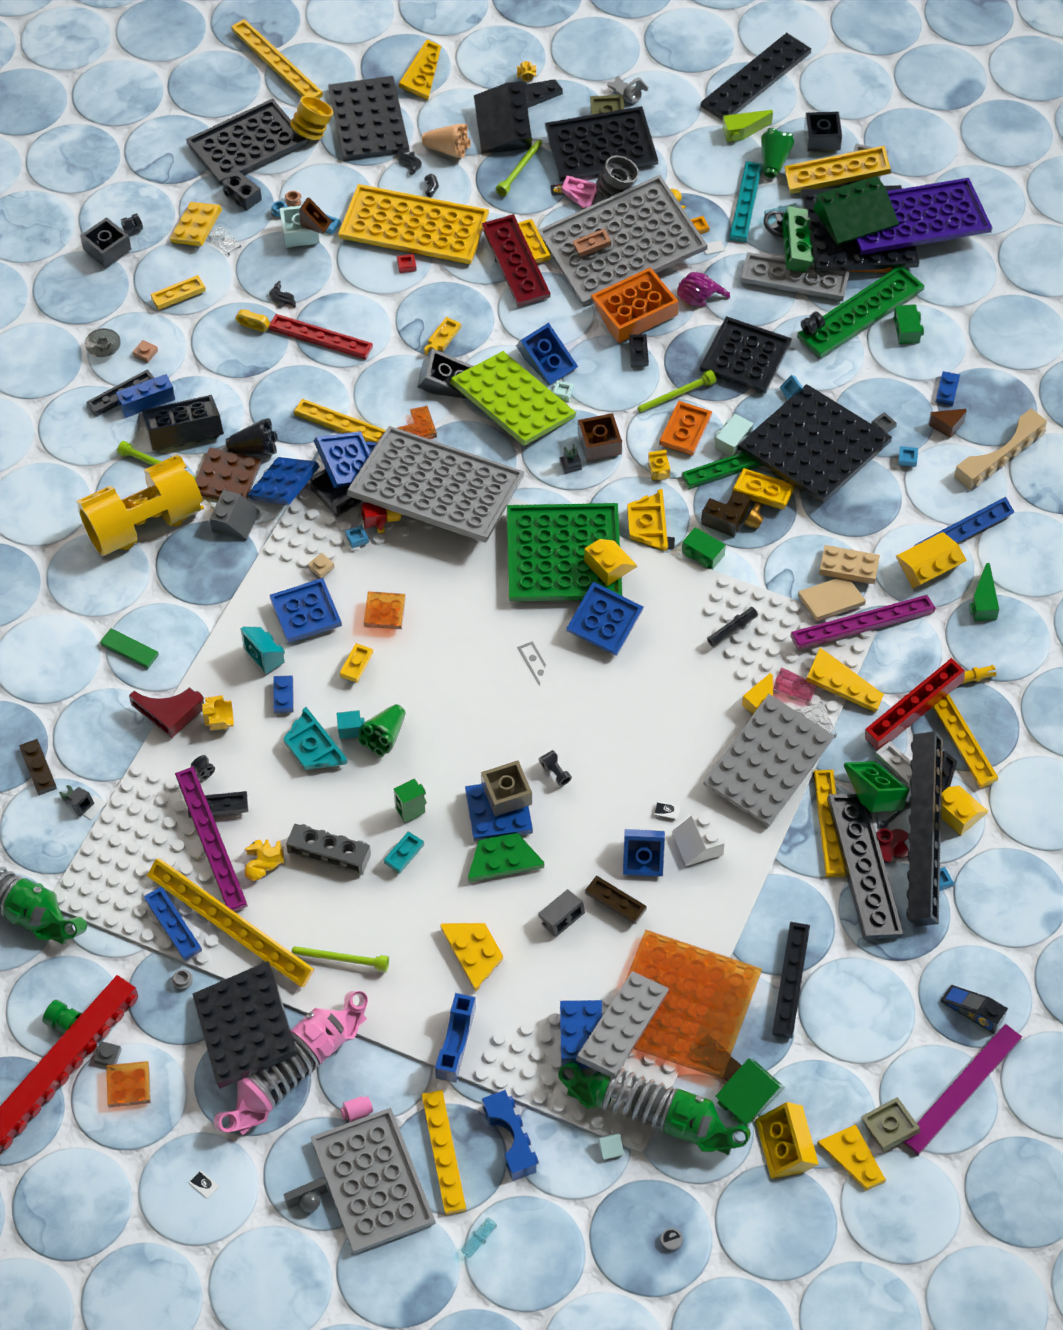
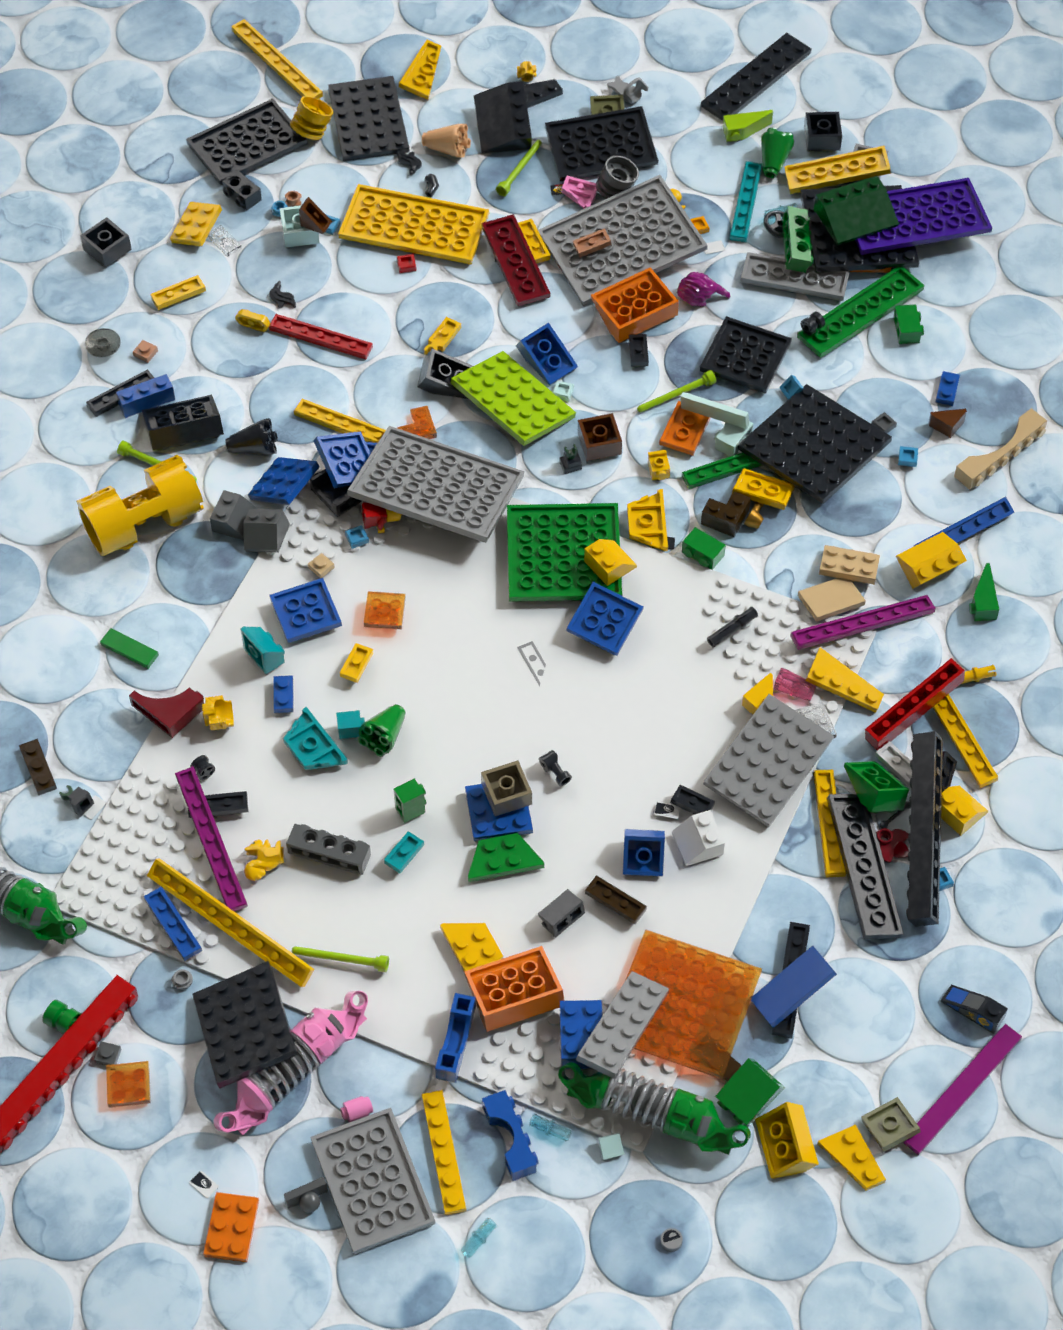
(131, 224): black wheel -> none
(227, 472): reddish brown plate -> none
(231, 1227): none -> orange plate
(265, 530): none -> dark grey slope
(514, 988): none -> orange slope
(550, 1127): none -> clear light blue axle
(691, 800): none -> black plate
(714, 410): none -> light aqua tile
(793, 986): none -> blue tile

